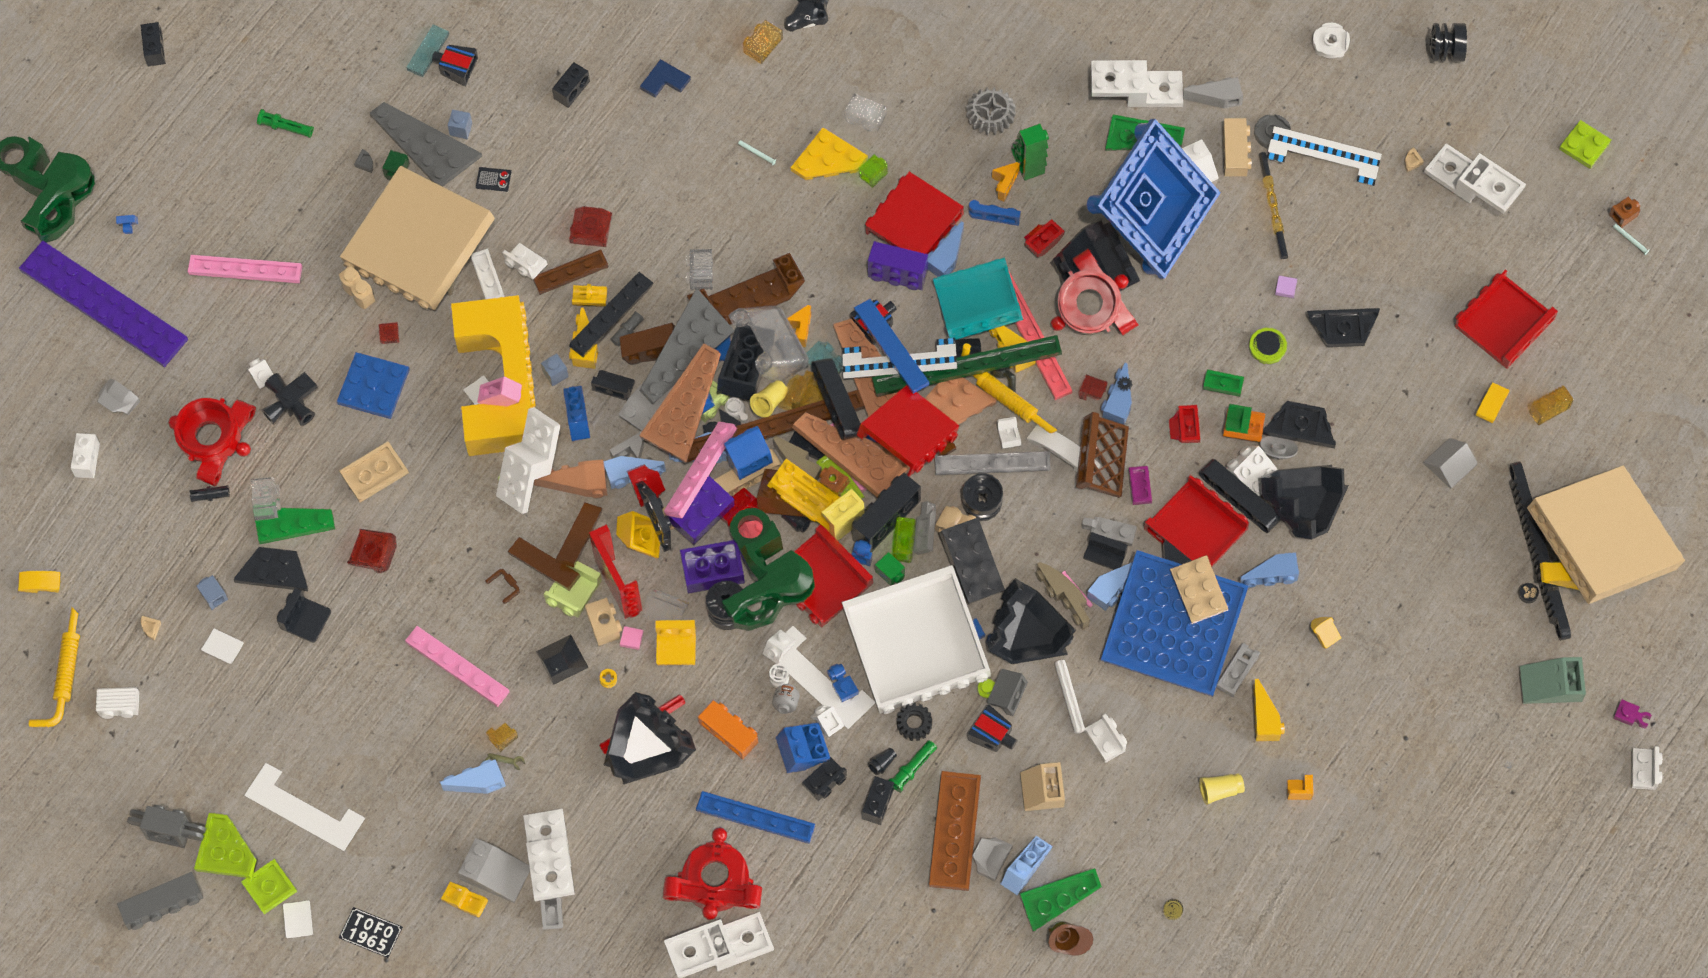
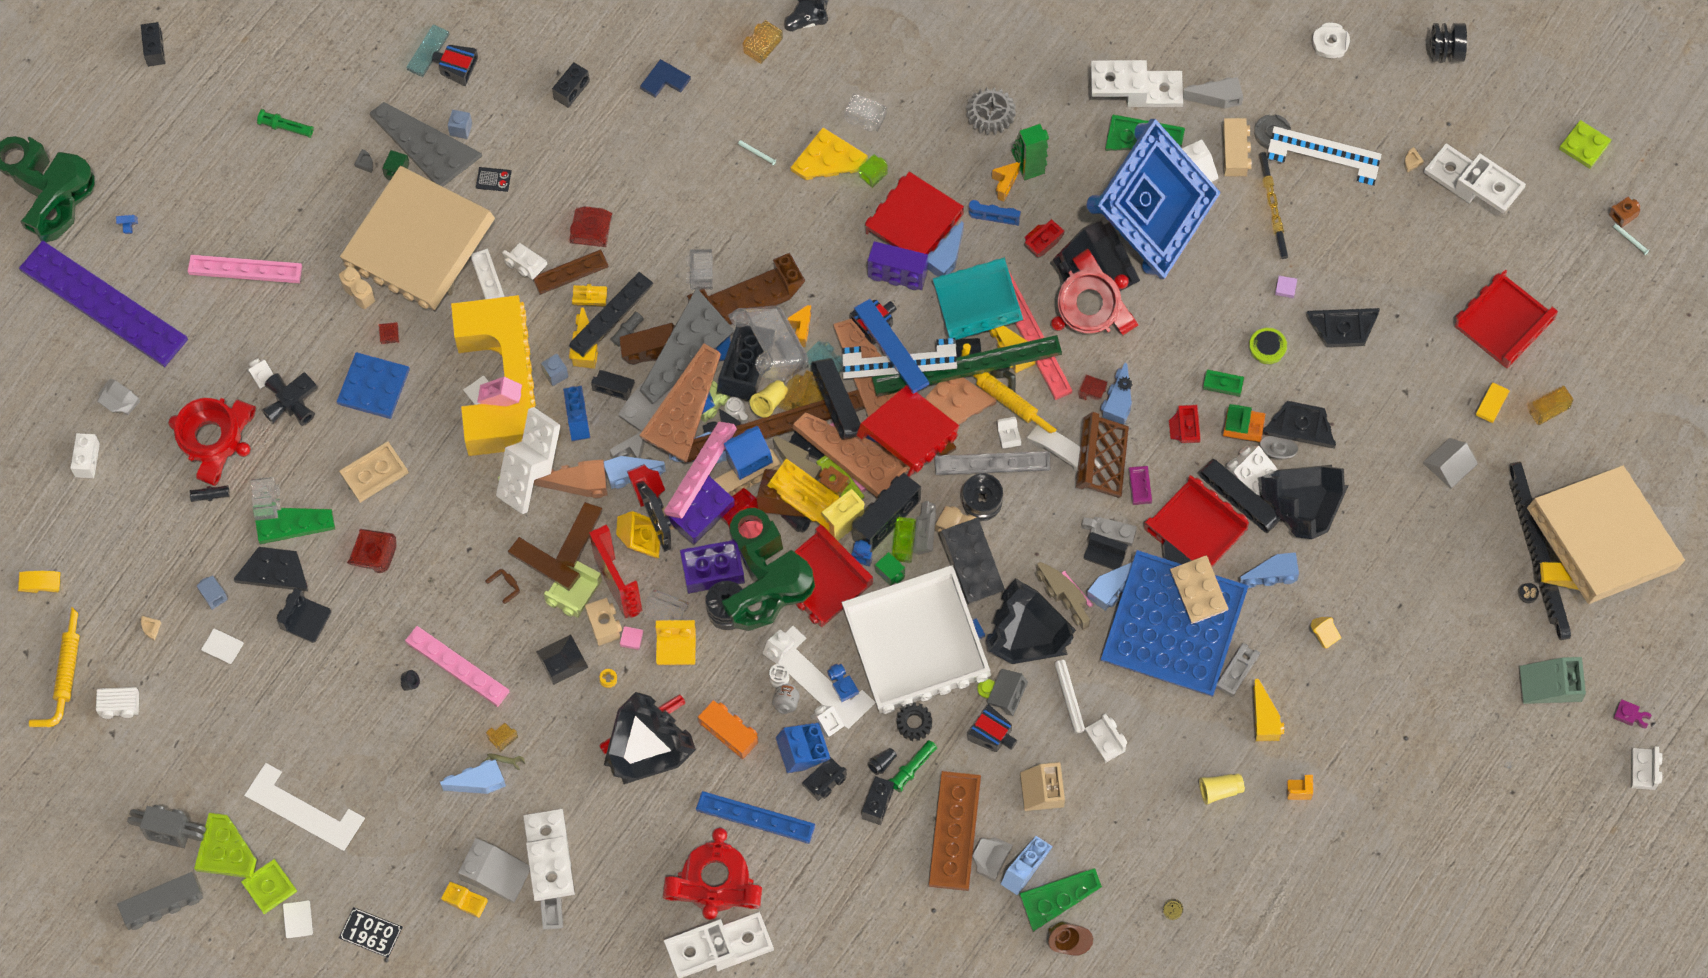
(409, 680): none -> black tile

